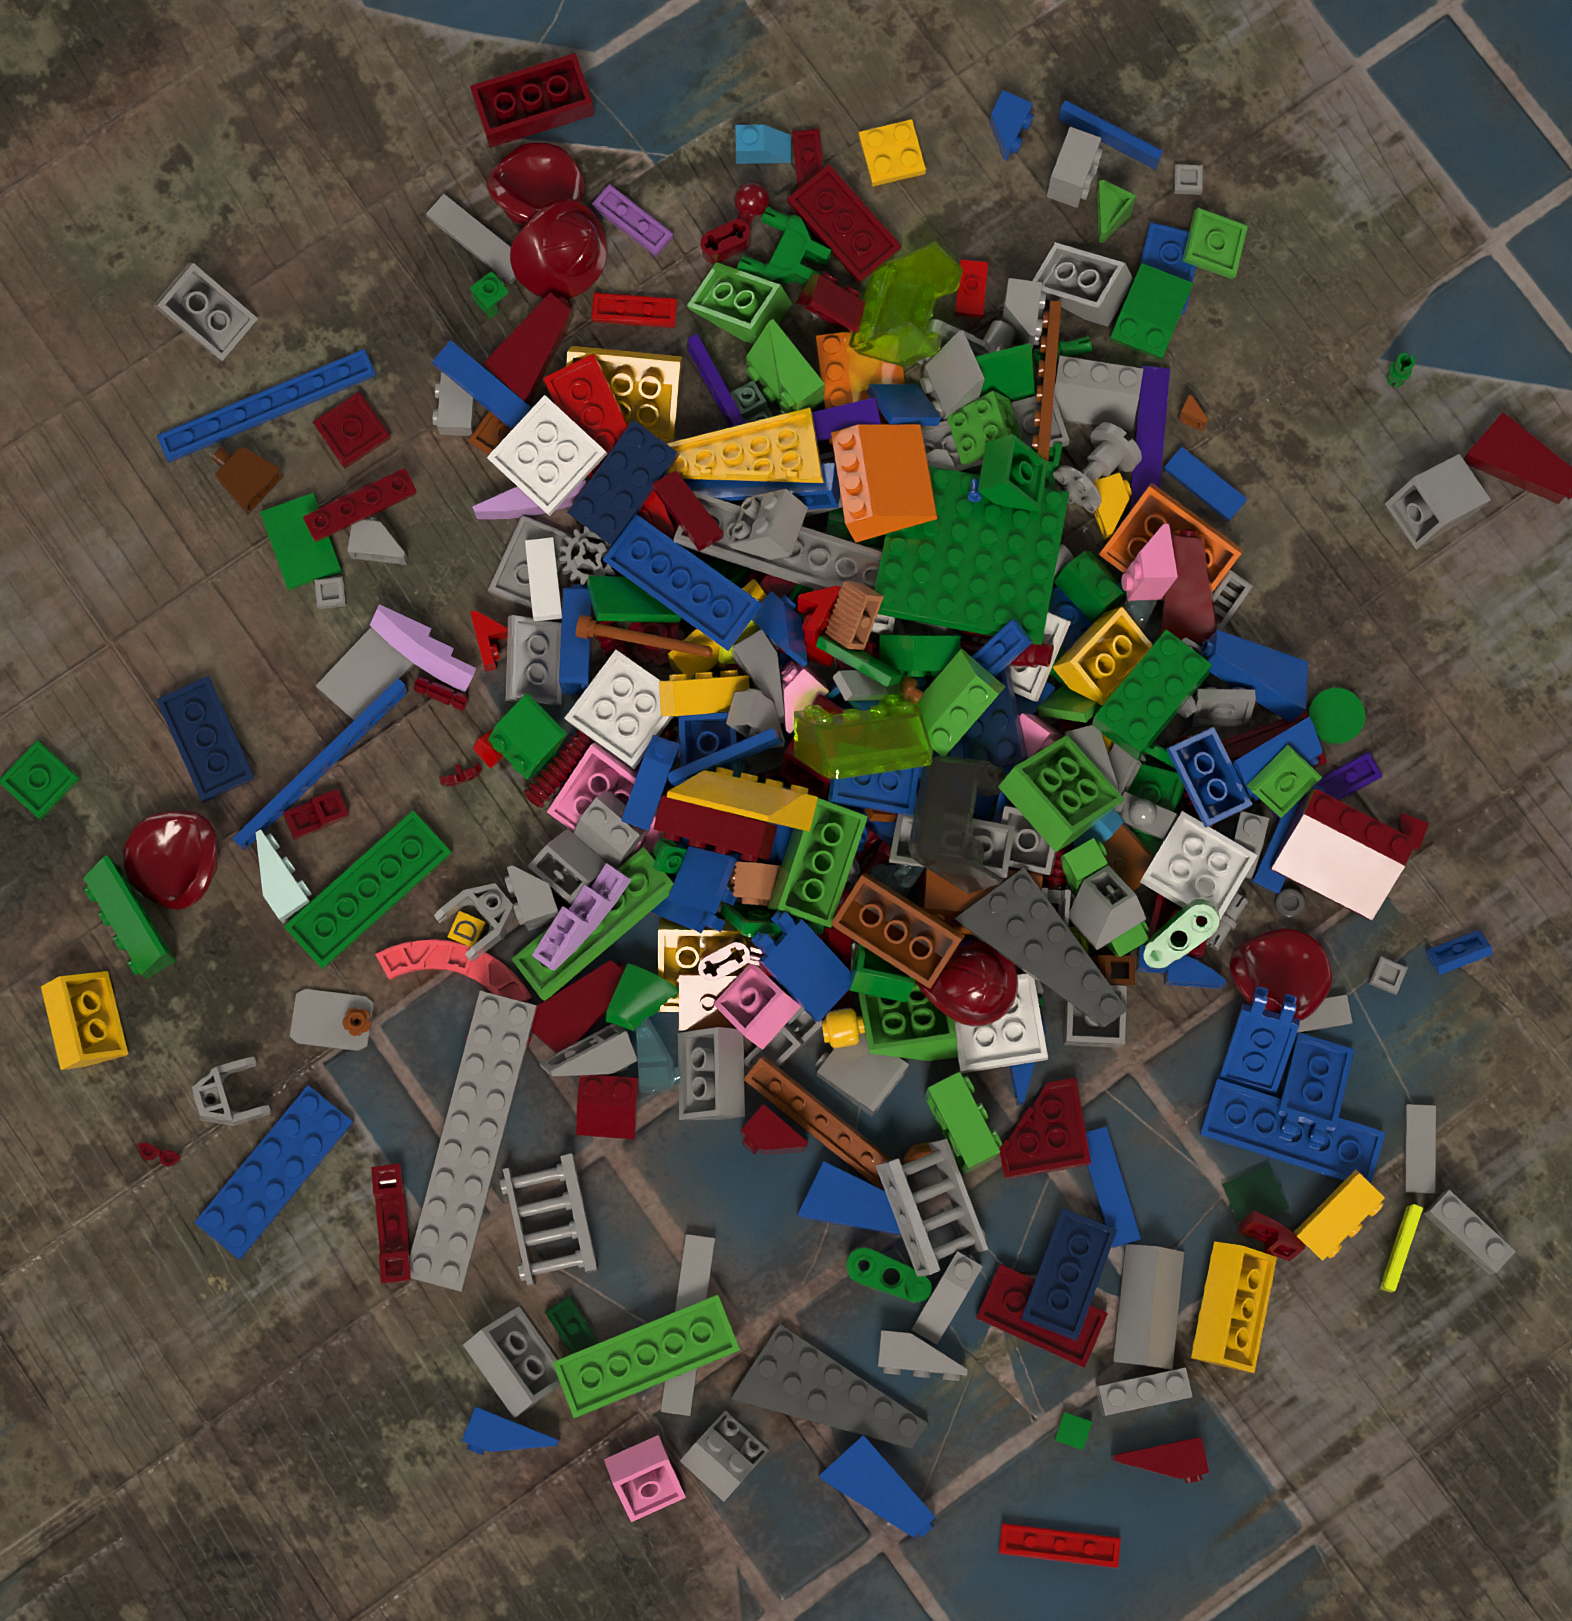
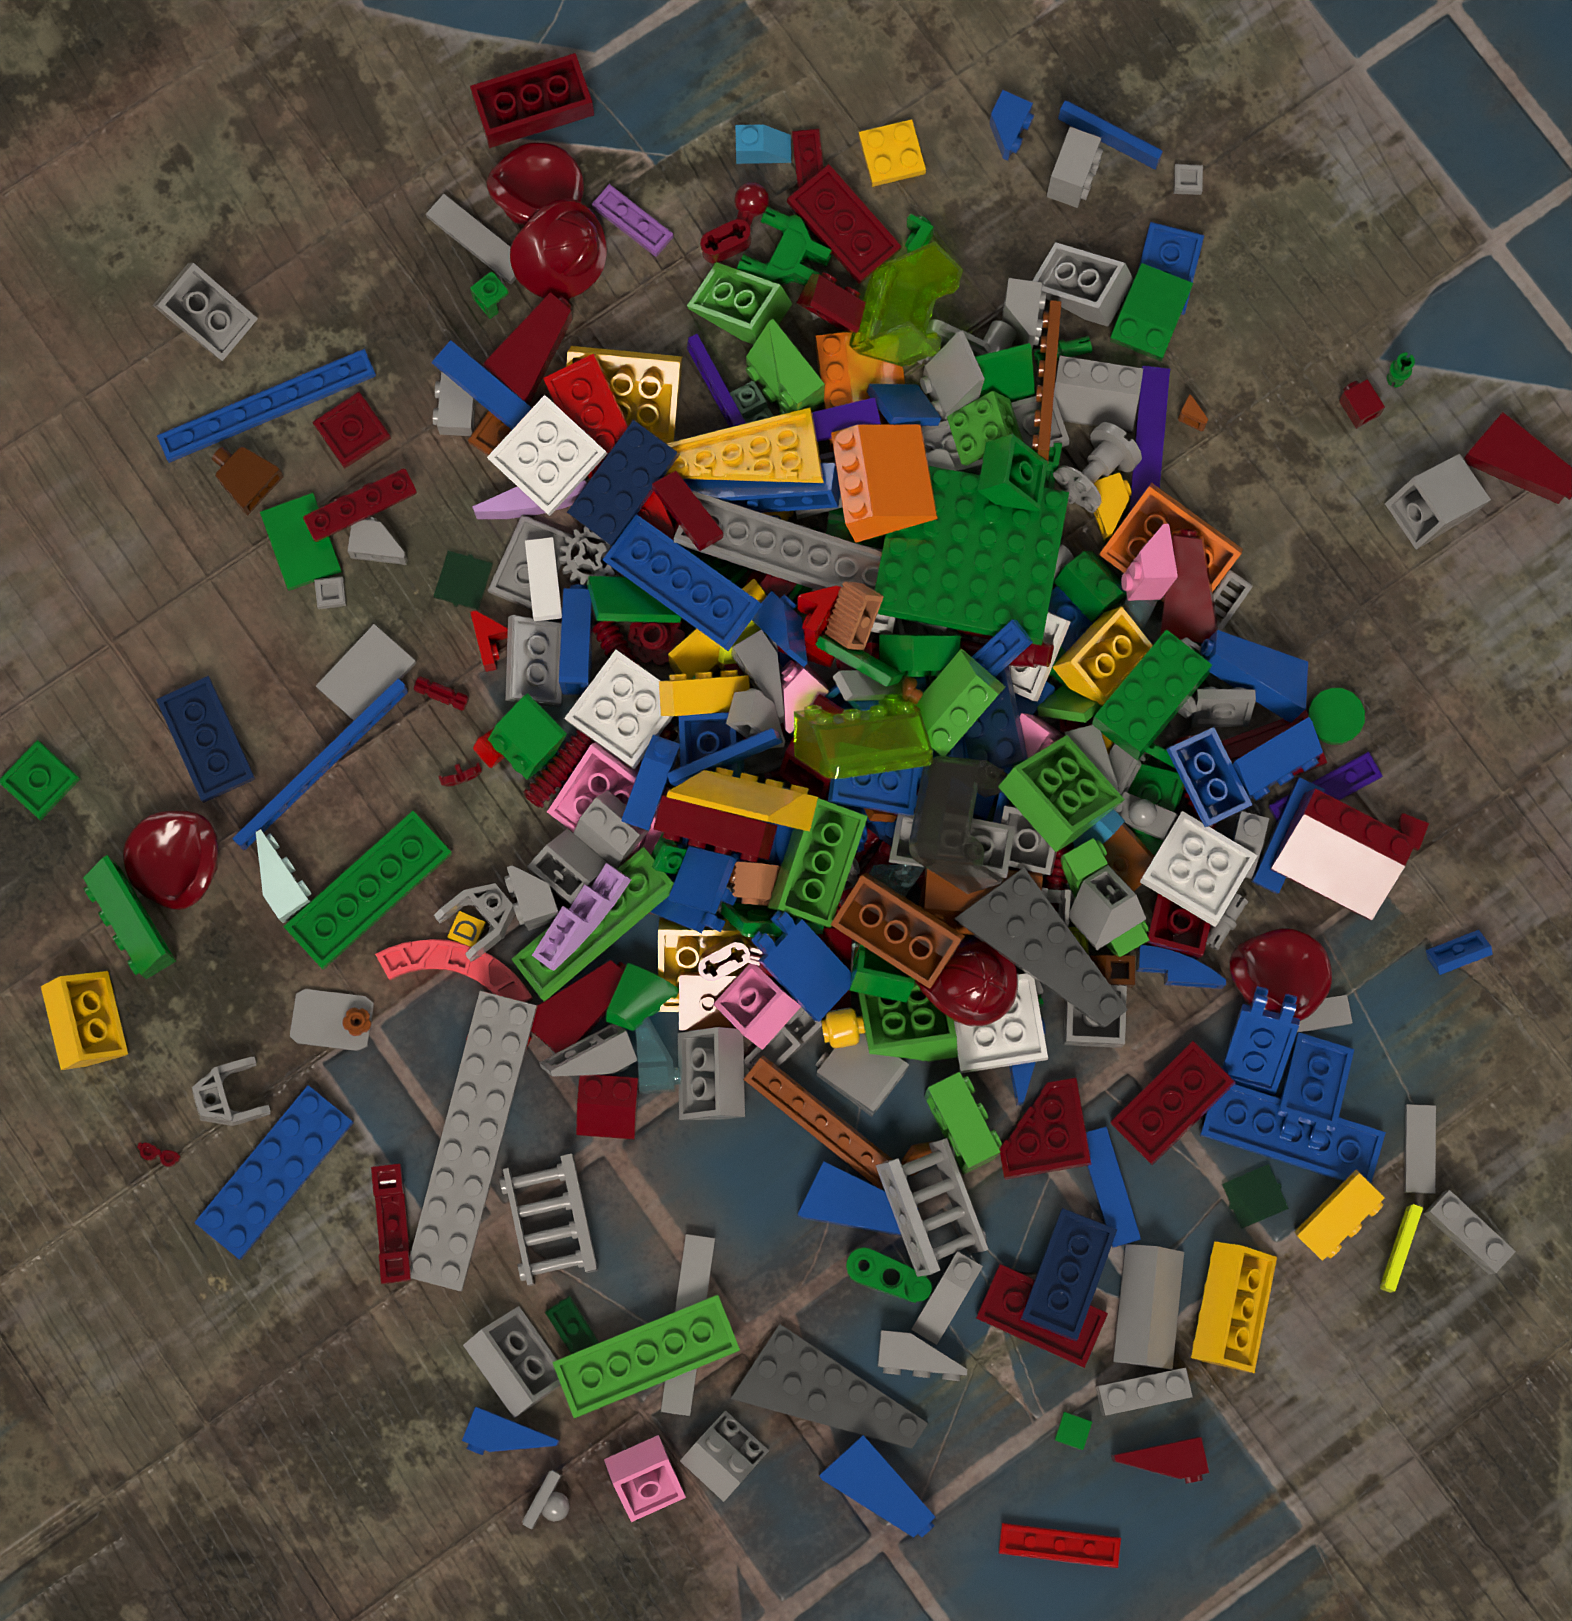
(316, 814): dark red slope -> none
(414, 643): lavender slope -> none
(463, 580): none -> clear green piece
(550, 1504): none -> light grey tile
(588, 628): dark orange piece -> none
(634, 310): red tile -> none
(768, 524): light grey slope -> none
(770, 1135): dark red slope -> none
(923, 232): none -> green bracket
(971, 289): red plate -> none
(974, 495): blue piece -> none
(1113, 208): bright green slope -> none
(1163, 949): piece -> none
(1172, 1103): none -> dark red plate
(1205, 484): blue tile -> none
(1215, 243): bright green tile -> none
(1277, 1238): dark red slope -> none
(1284, 781): bright green tile -> none
(1289, 903): flat silver tile -> none
(1361, 403): none -> dark red brick
(1388, 975): light grey tile -> none

